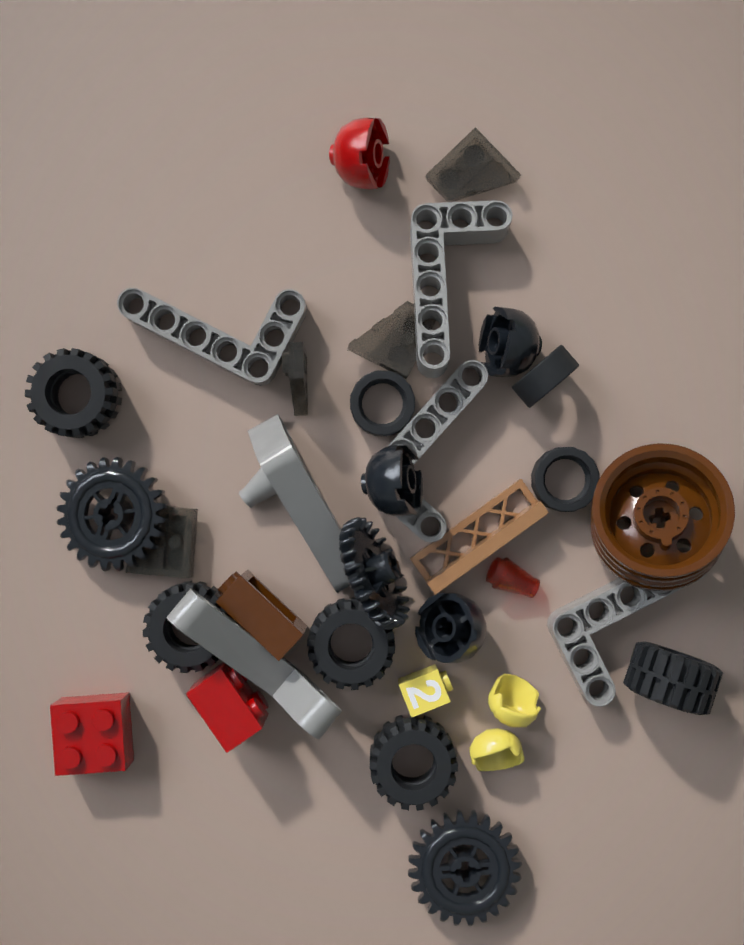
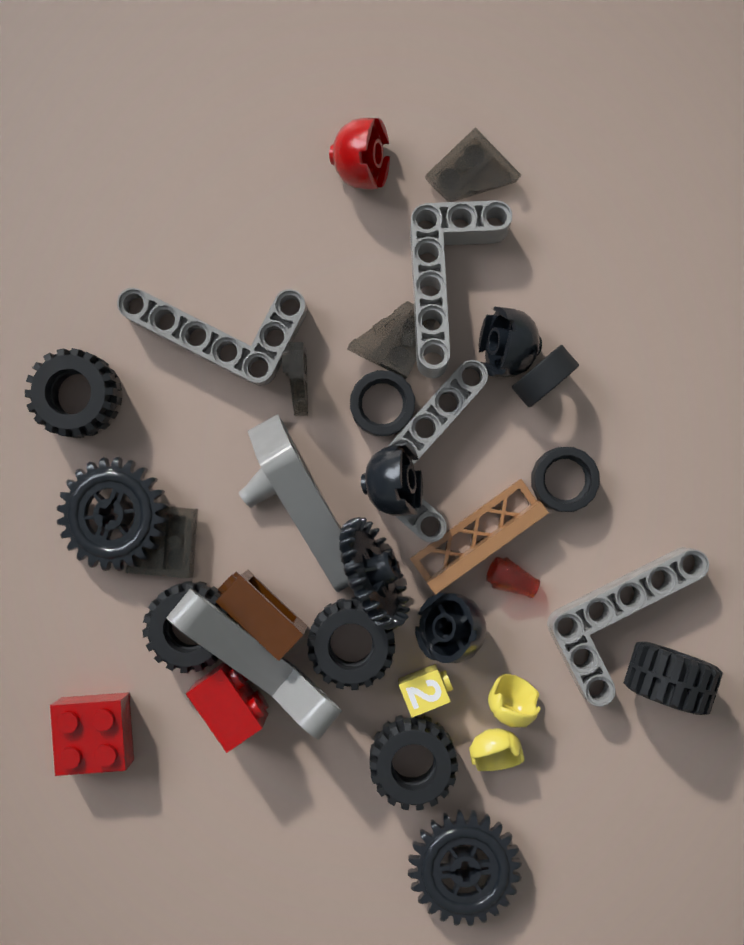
(699, 486): reddish brown wheel -> none

